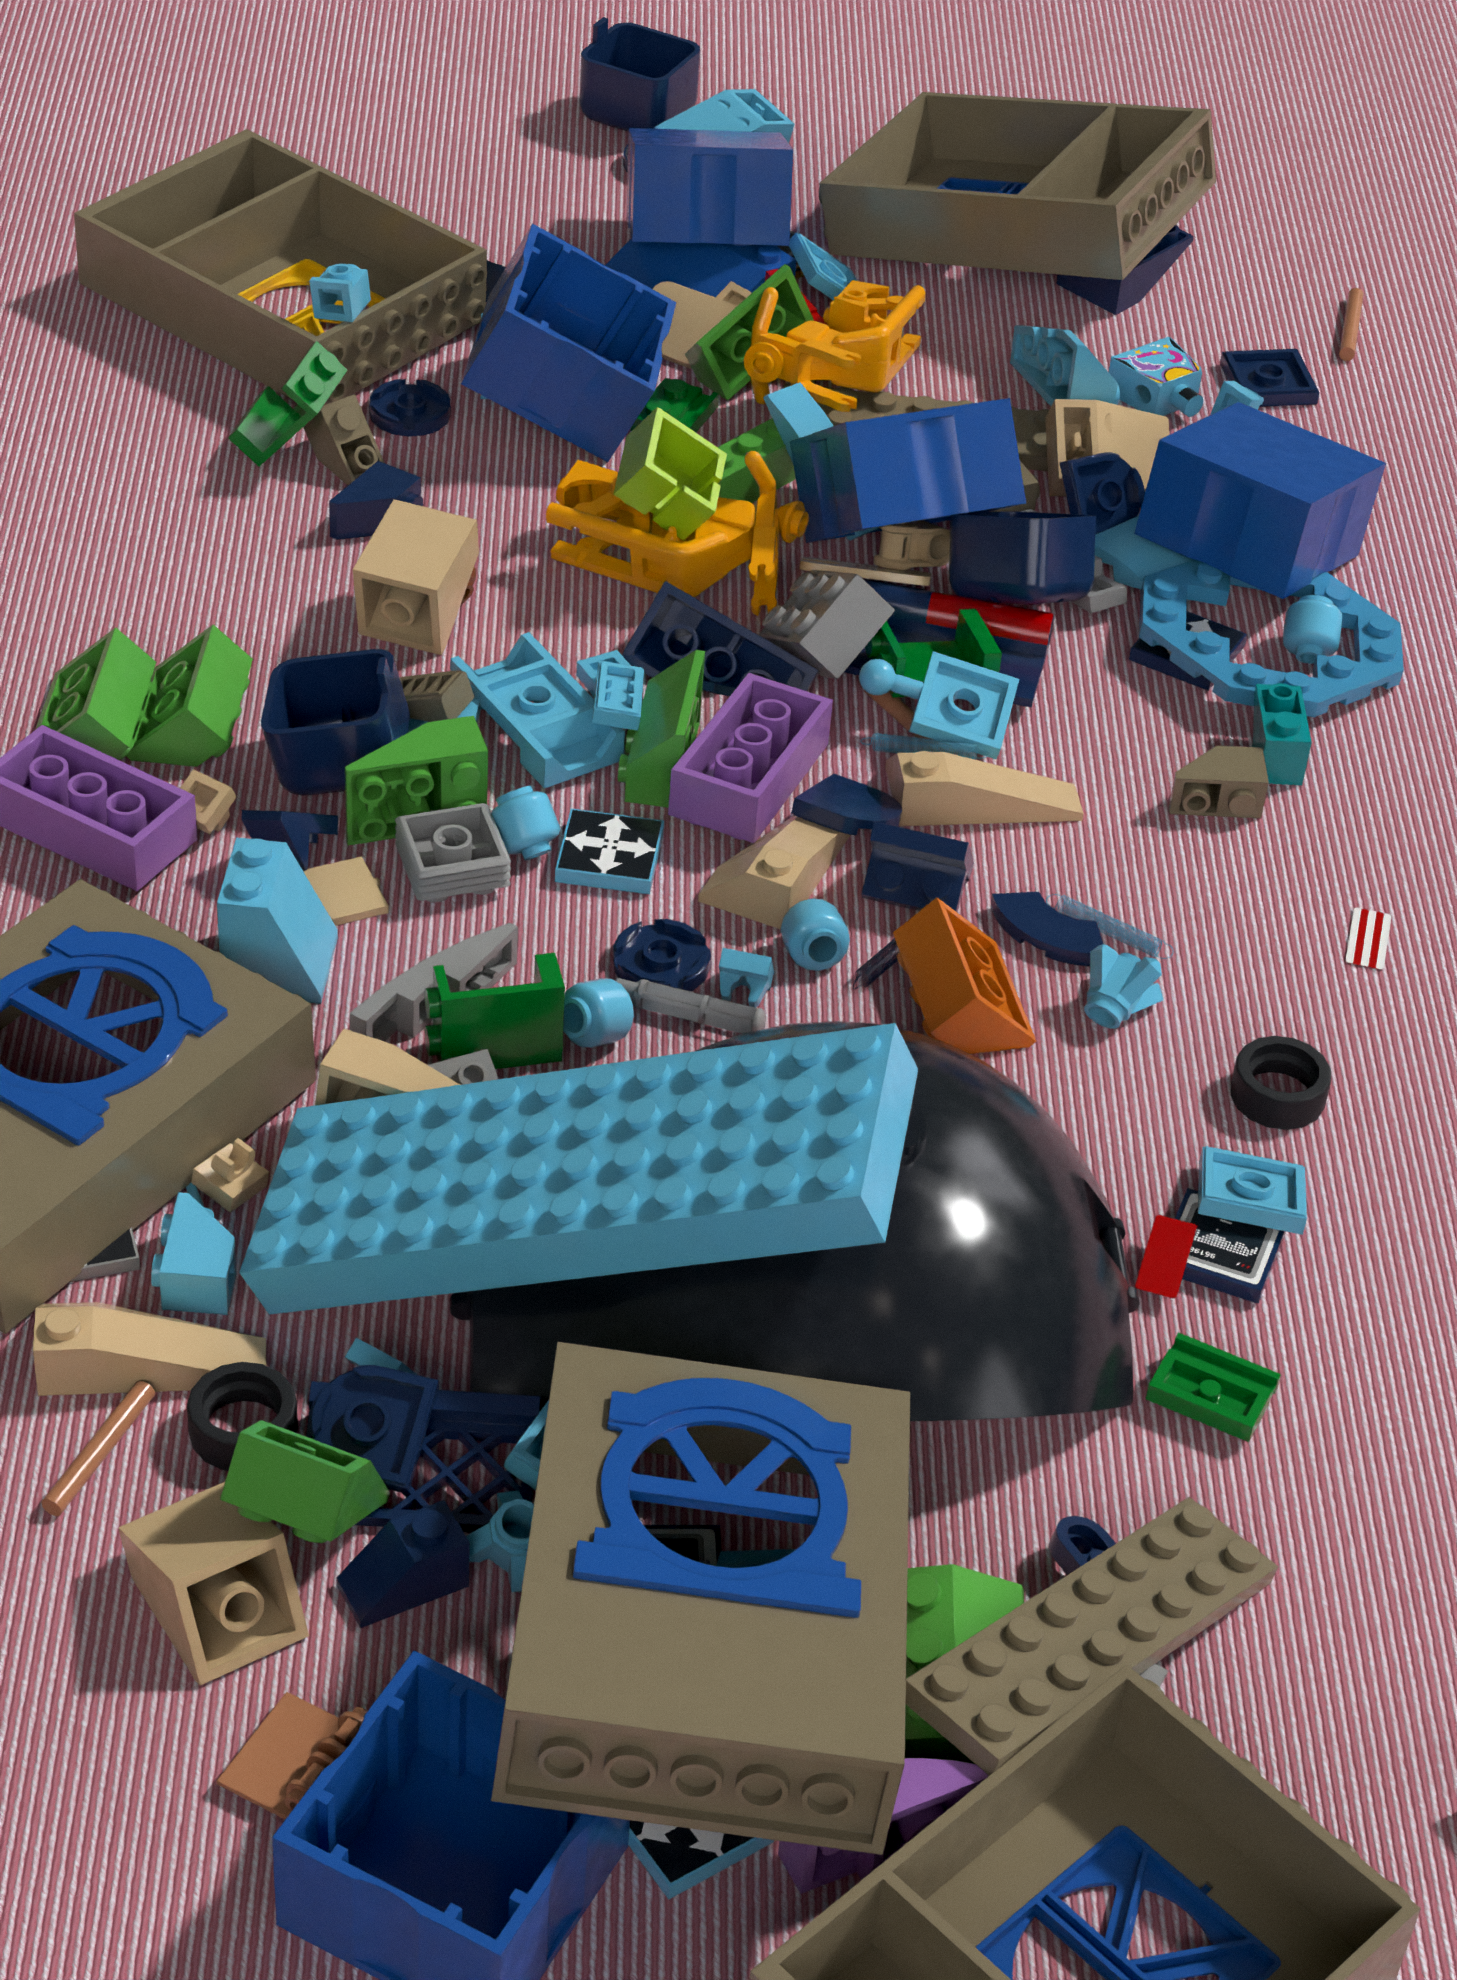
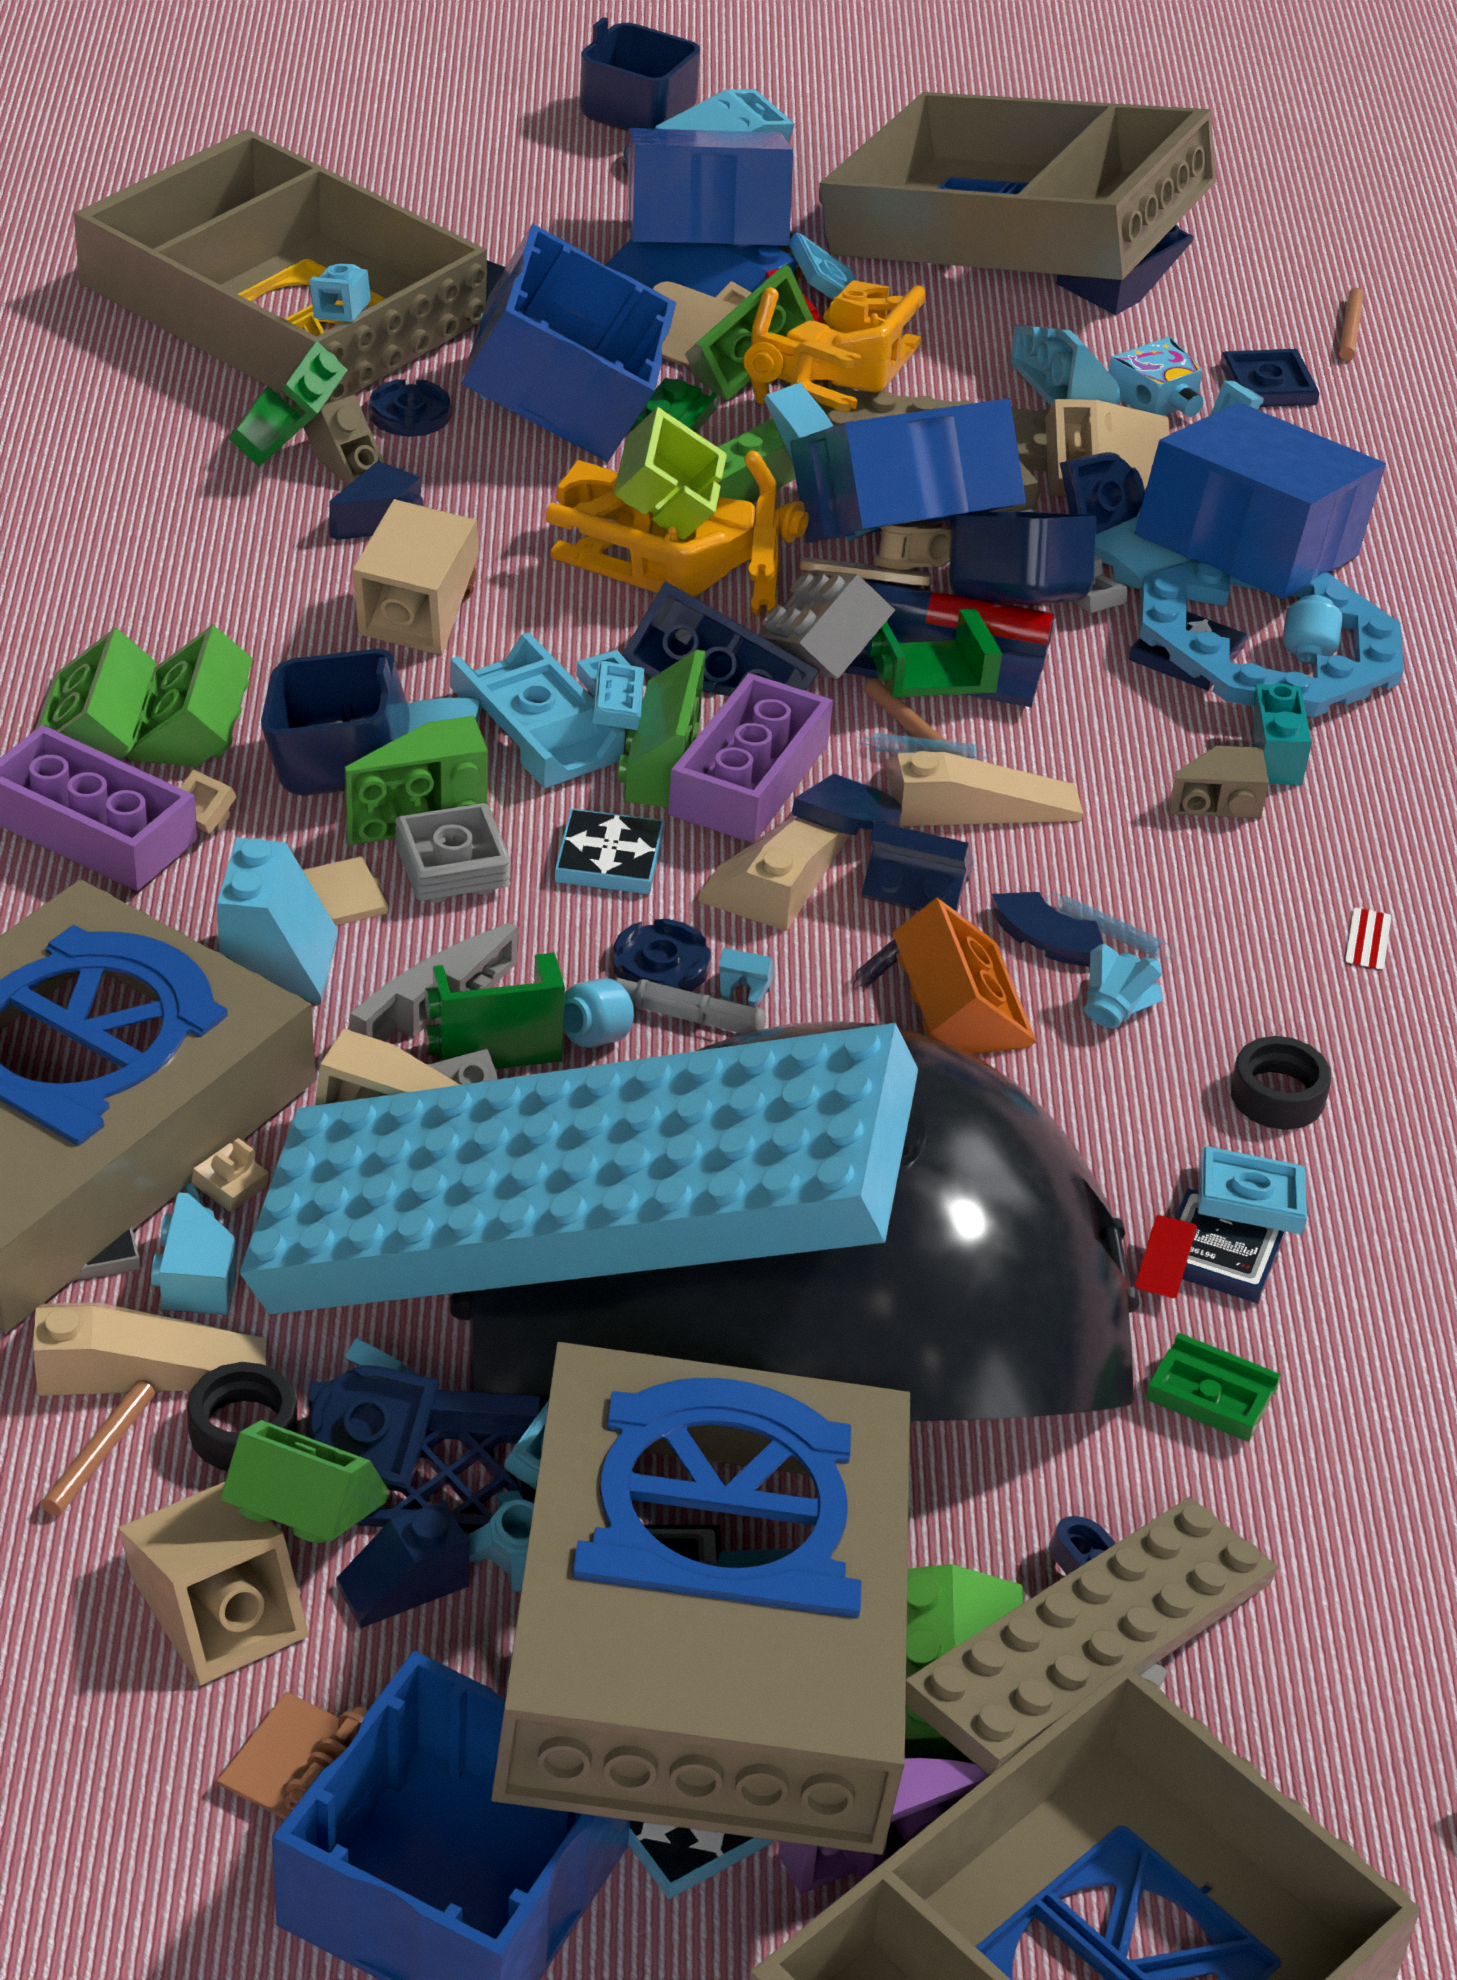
(290, 827): dark blue slope -> none
(437, 695): dark tan slope -> none
(526, 822): medium azure head -> none
(815, 934): medium azure head -> none
(935, 710): medium azure plate -> none

